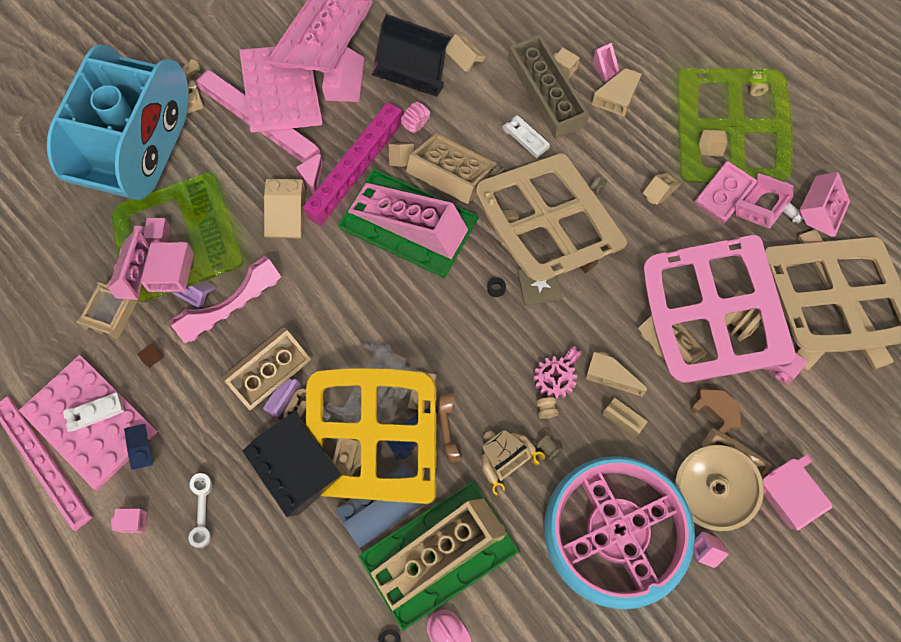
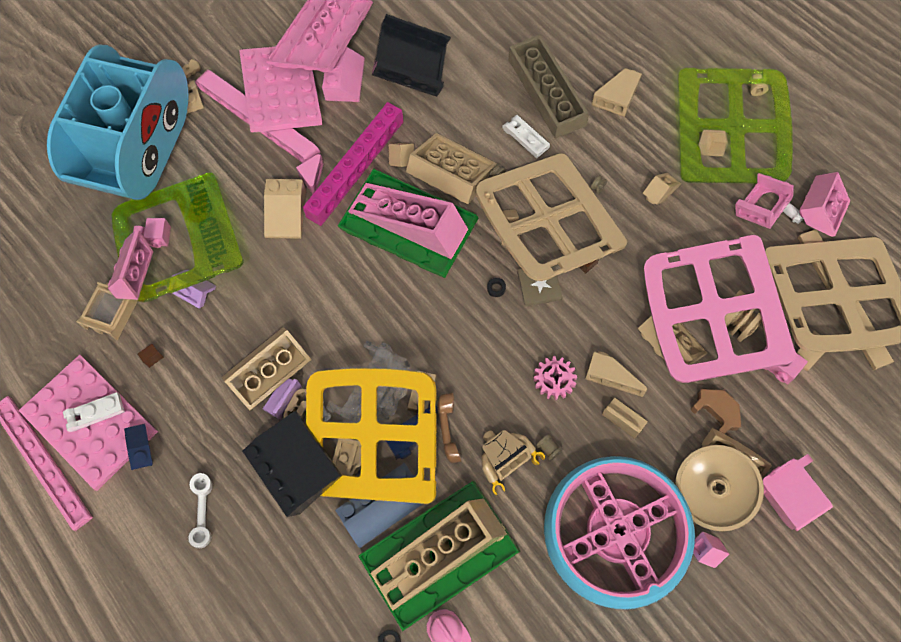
(129, 520): bright pink brick -> none
(167, 267): bright pink brick -> none
(191, 323): bright pink arch -> none
(415, 117): bright pink gear -> none
(464, 52): tan panel -> none
(547, 408): tan wheel -> none
(567, 61): tan brick -> none
(573, 355): bright pink bush -> none
(605, 62): bright pink slope -> none
(724, 192): bright pink tile -> none

